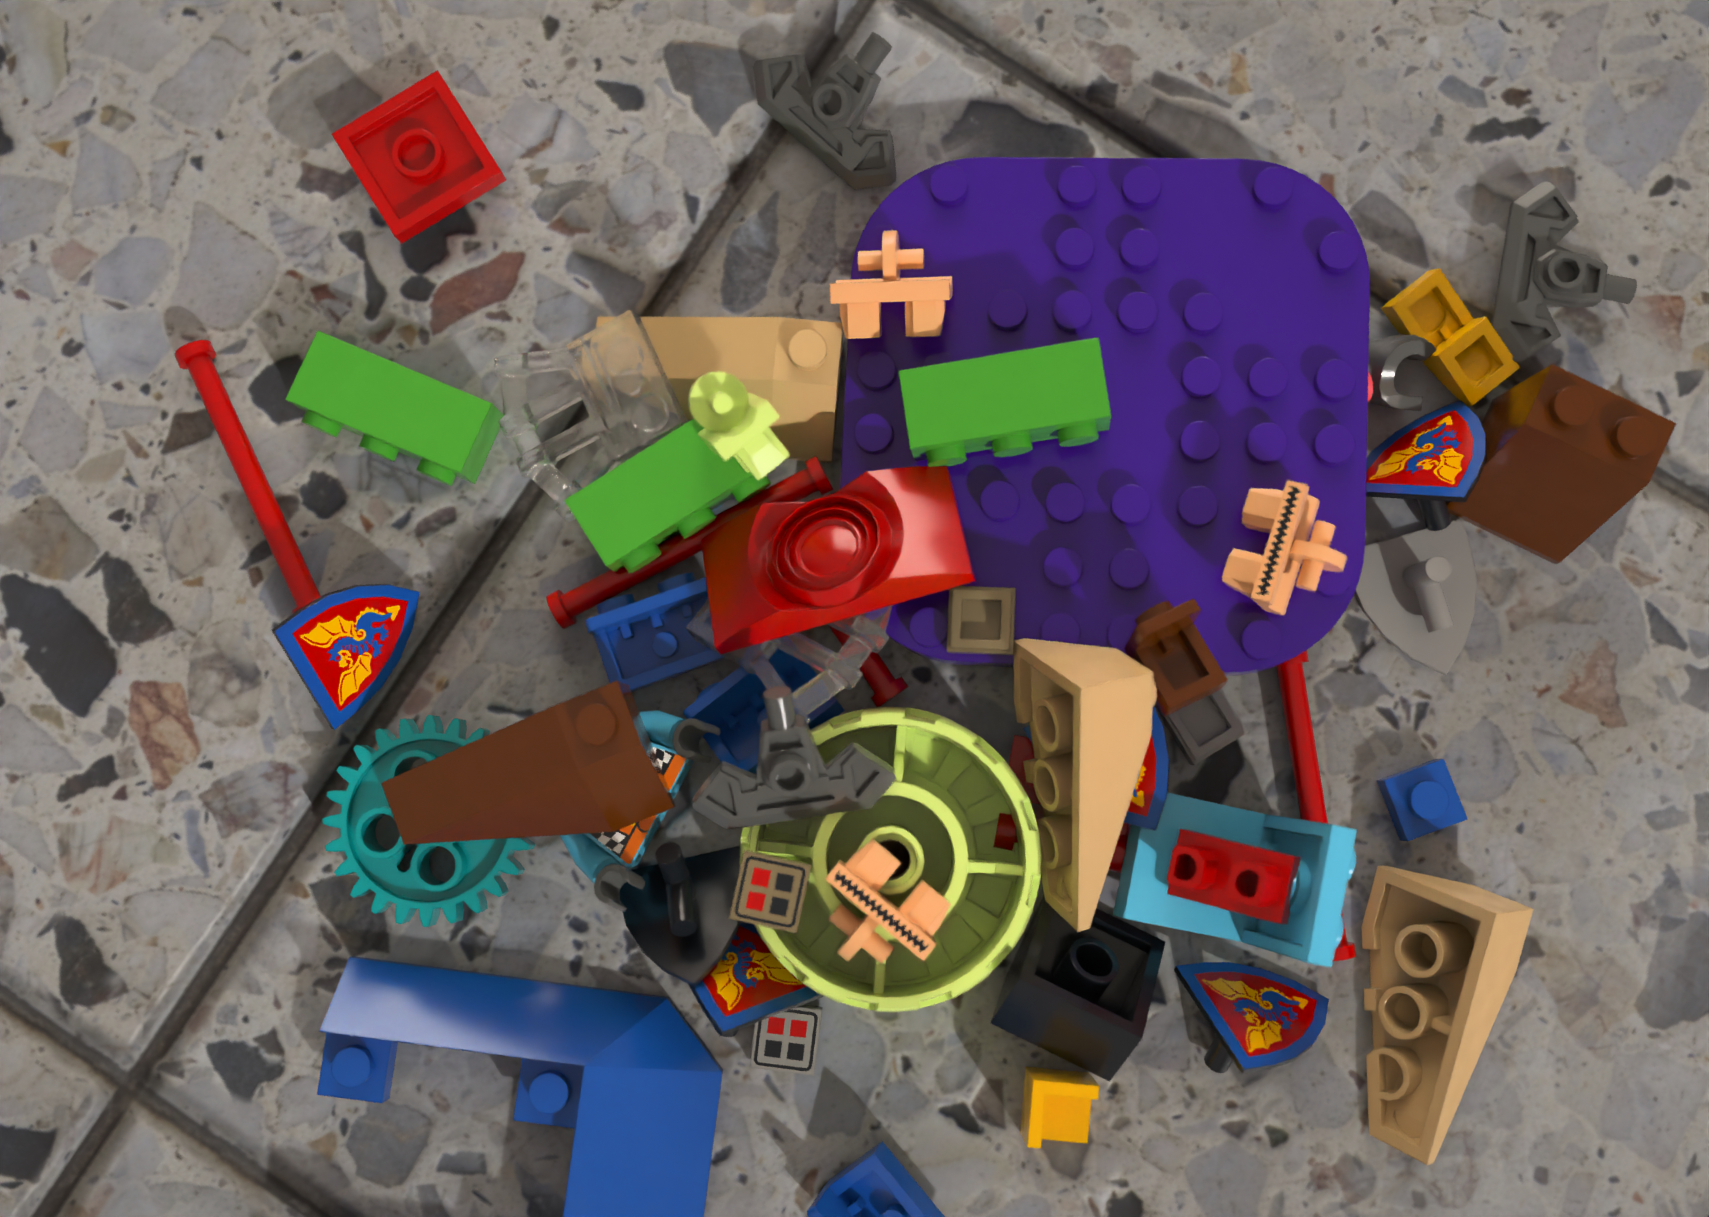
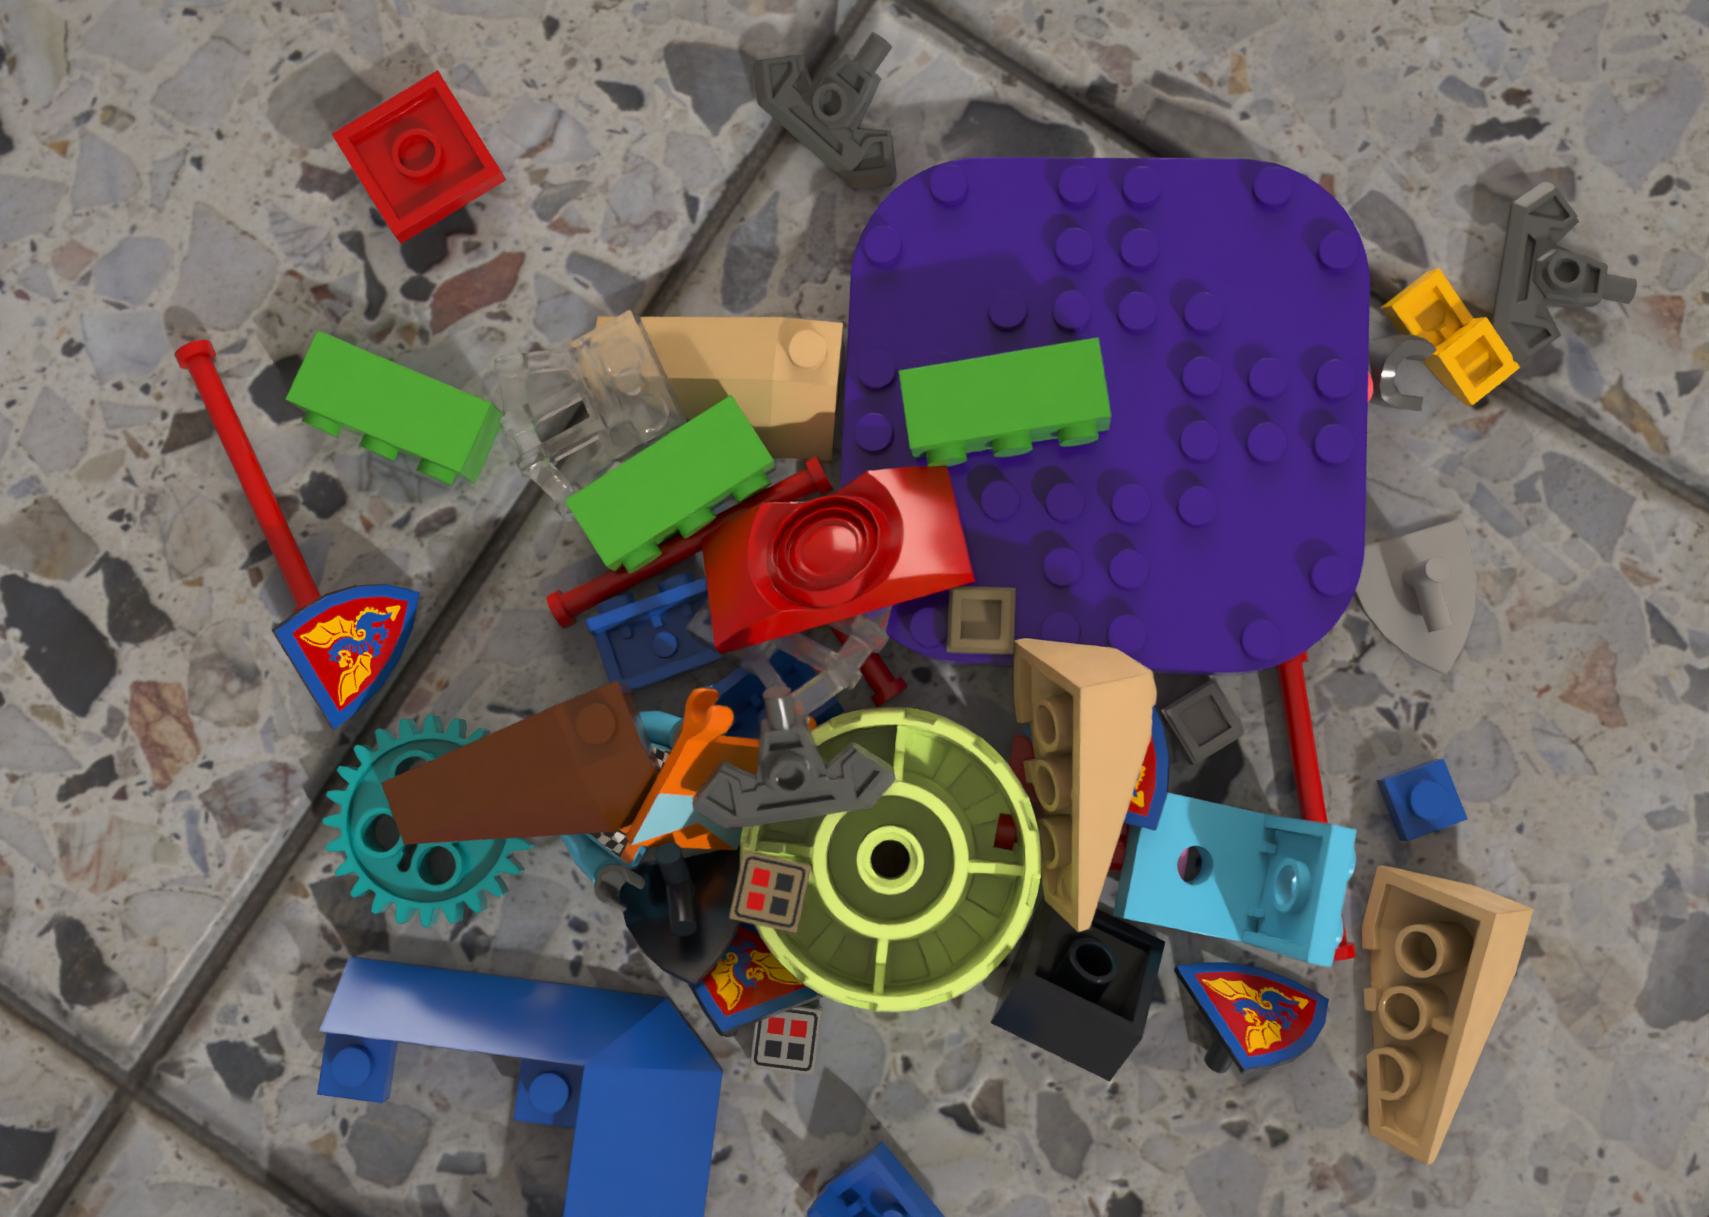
(668, 808): none -> orange flag
(736, 423): yellowish green hips -> none
(862, 298): light nougat hips -> none
(910, 923): light nougat hips -> none
(1056, 1105): yellow panel -> none
(1176, 654): reddish brown bracket -> none
(1232, 875): red hips -> none
(1289, 521): light nougat hips -> none
(1430, 462): shield -> none
(1561, 462): reddish brown slope -> none

